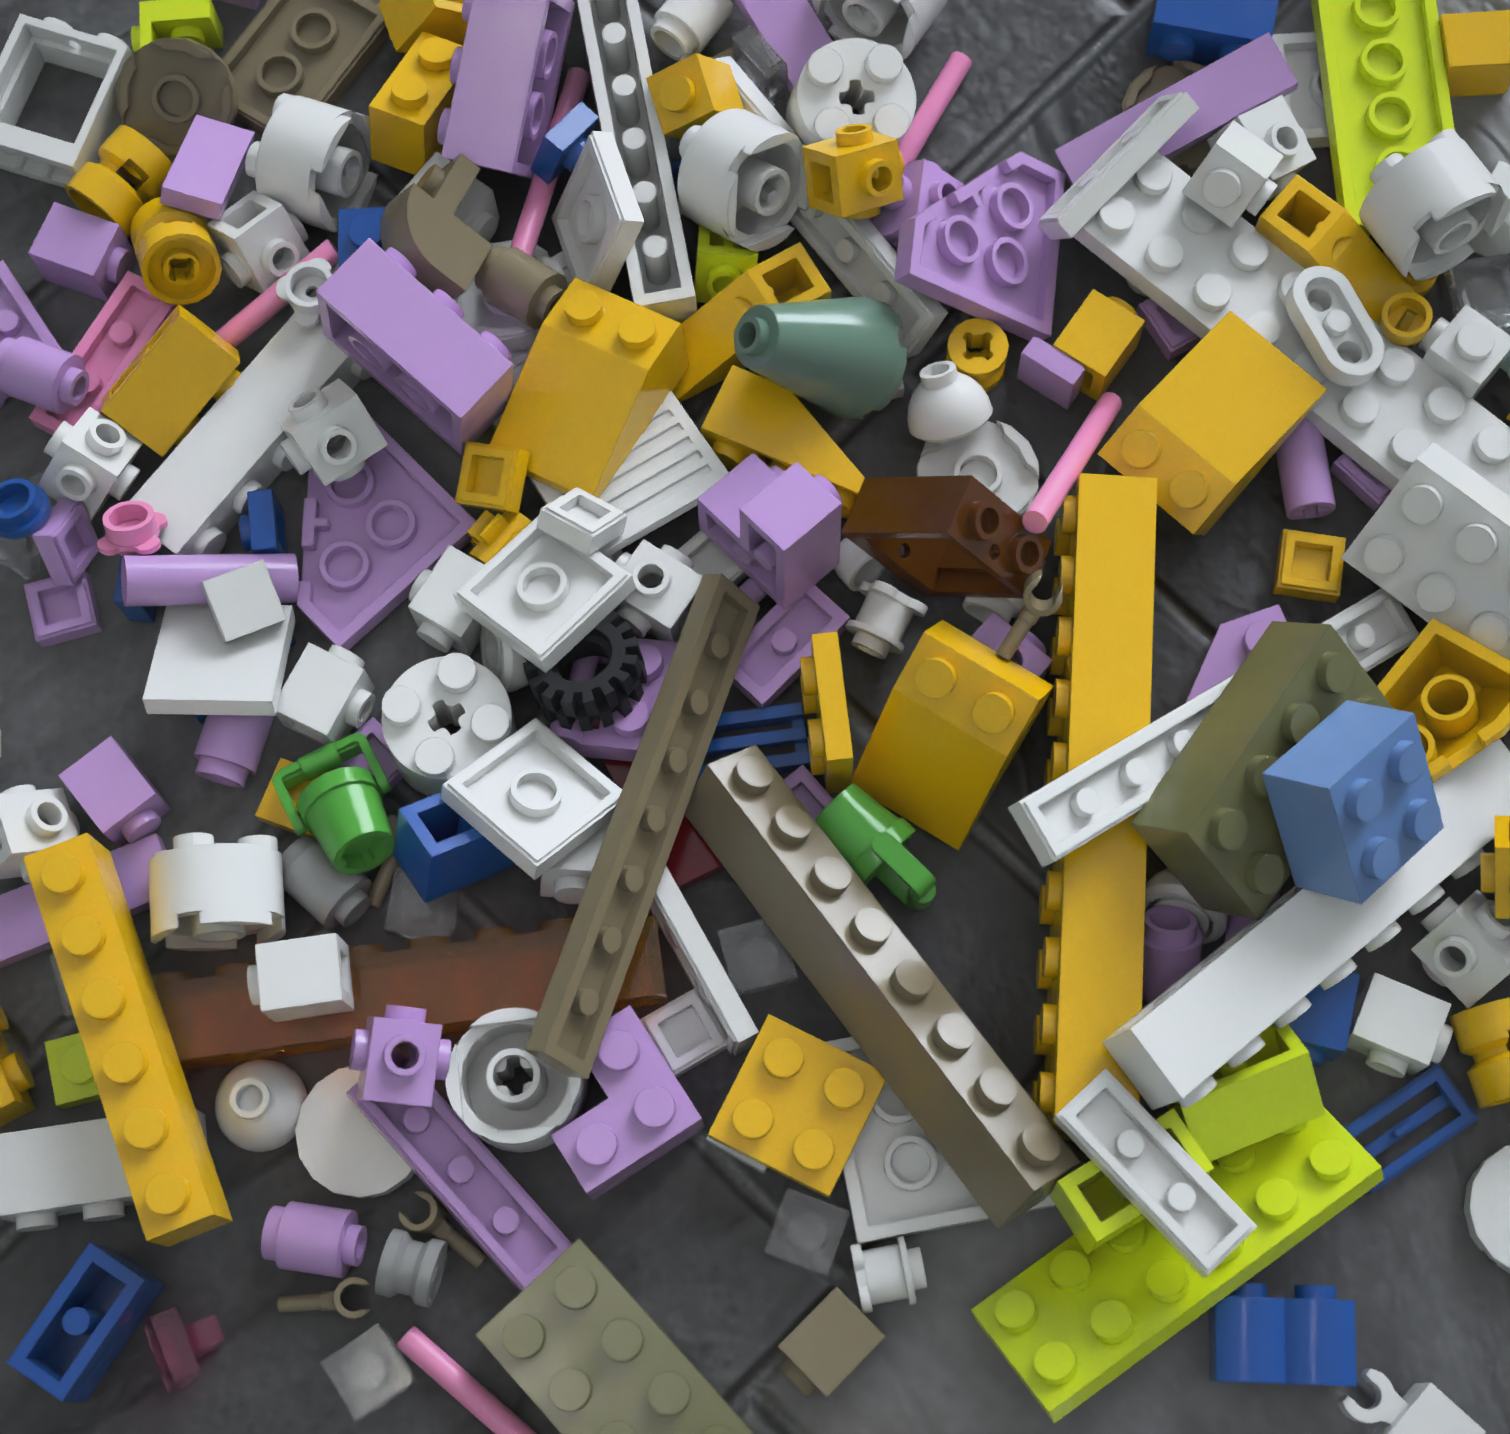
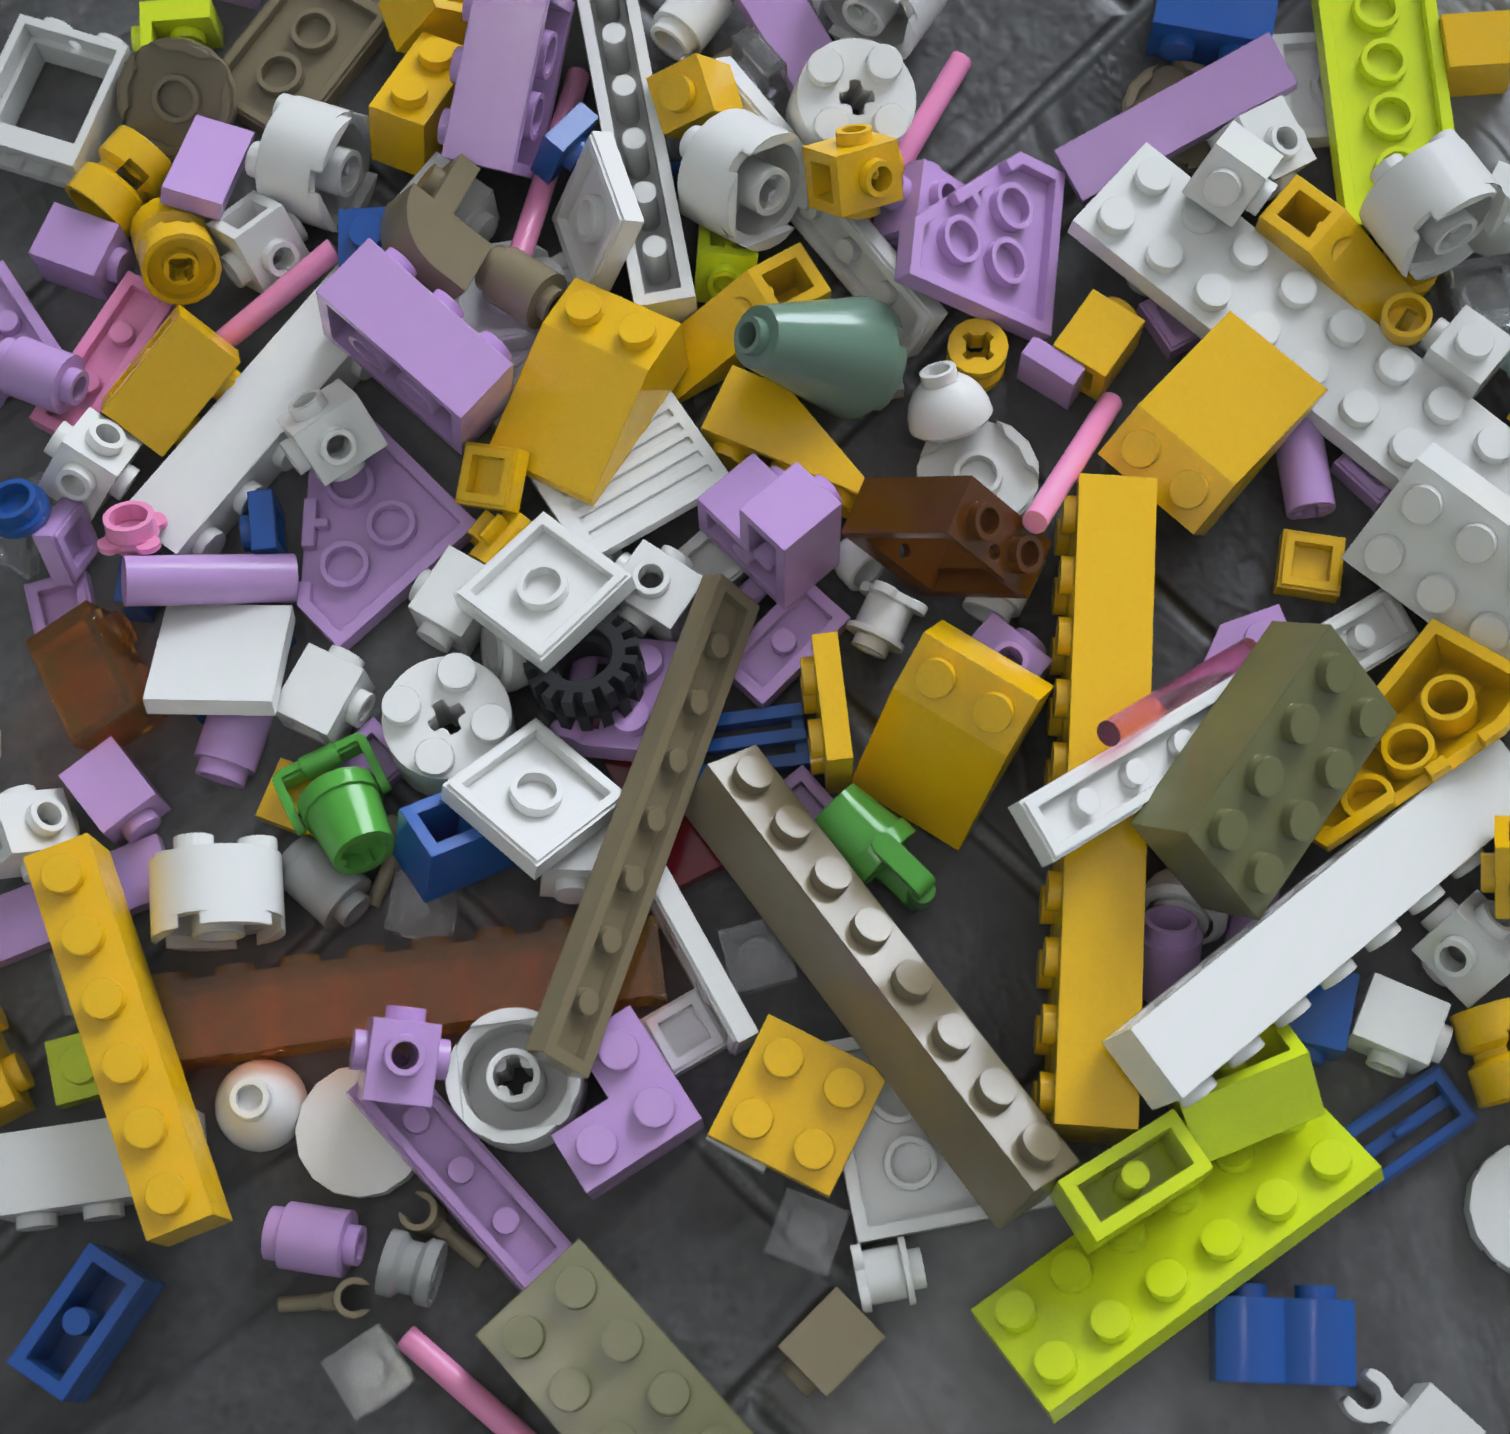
(94, 676): none -> clear orange brick
(178, 1347): clear pink tile -> none
(243, 600): white tile -> none
(296, 285): white plate -> none
(301, 978): white brick -> none
(582, 521): white tile -> none
(1029, 614): dark tan hand -> none
(1117, 165): white tile -> none
(1155, 1173): white tile -> none
(1174, 694): none -> clear pink bar
(1338, 328): white plate -> none
(1354, 800): medium blue brick -> none

